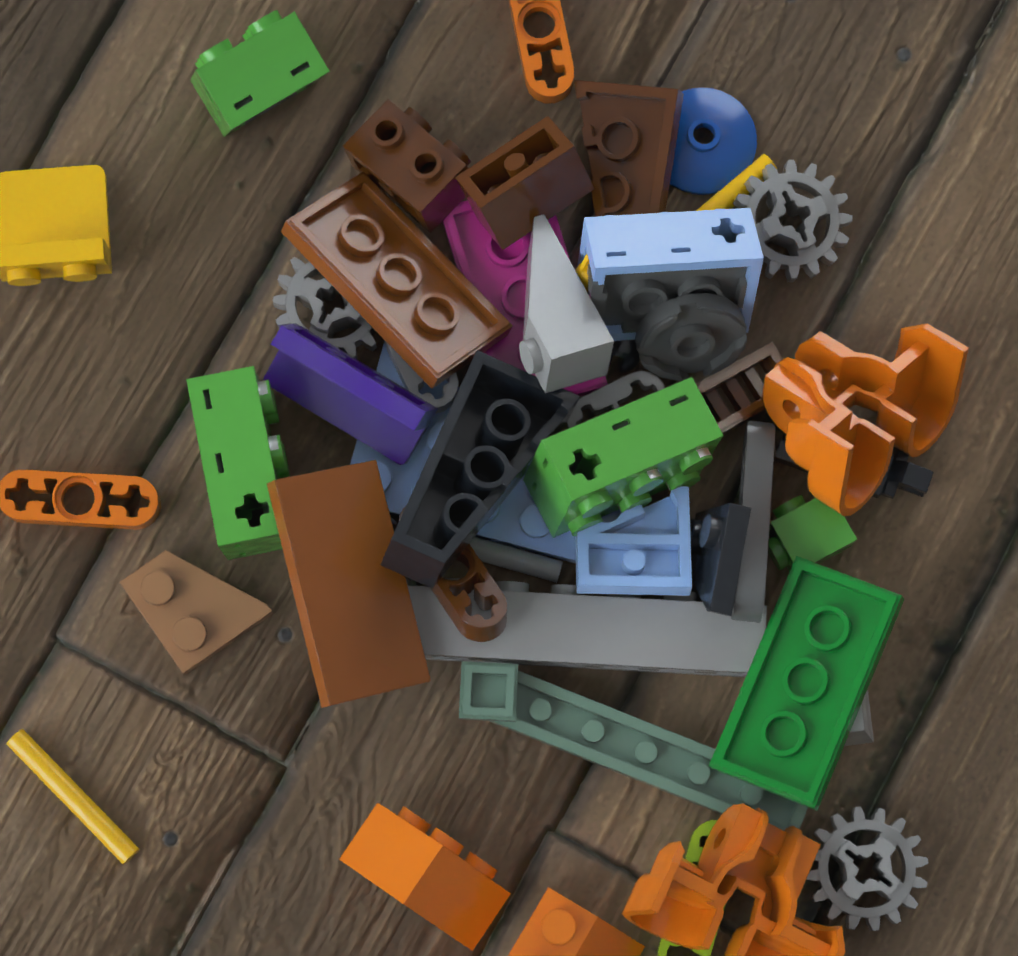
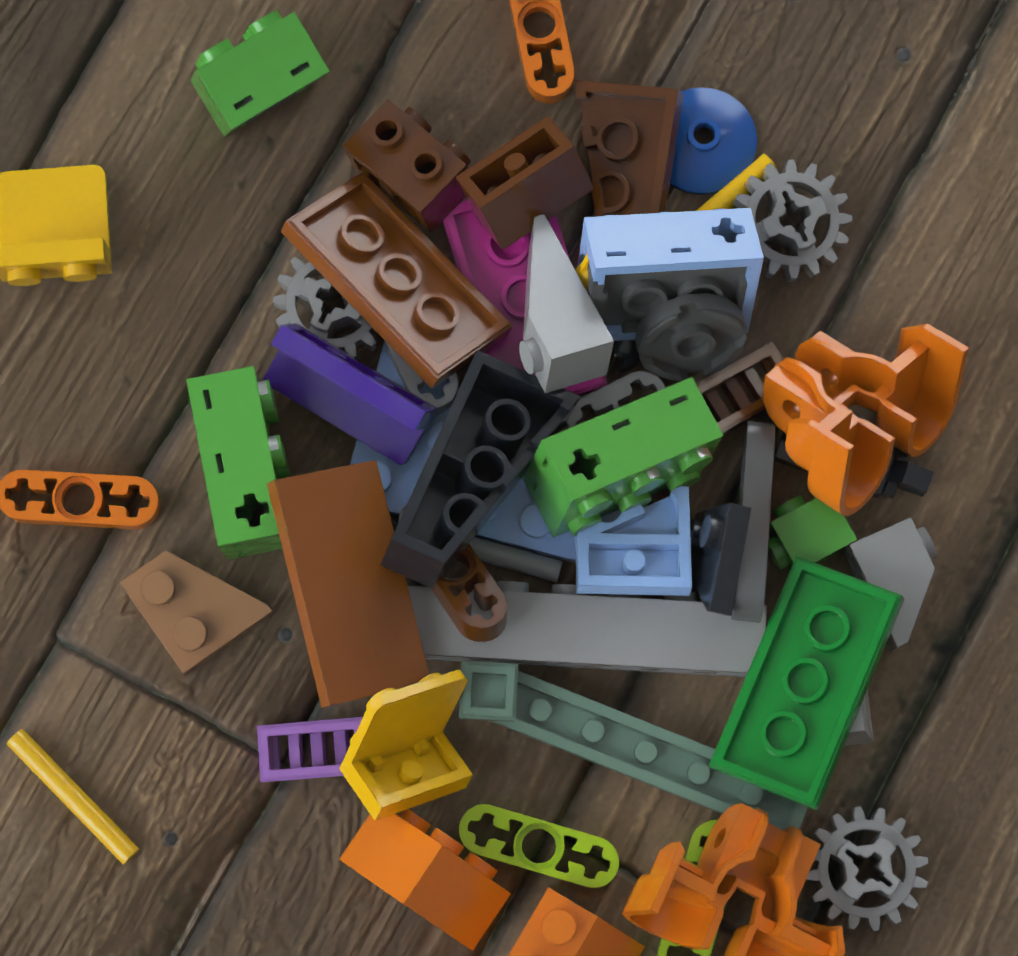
(270, 748): none -> medium lavender slope
(401, 749): none -> yellow bracket
(575, 871): none -> lime beam
(901, 563): none -> light grey slope

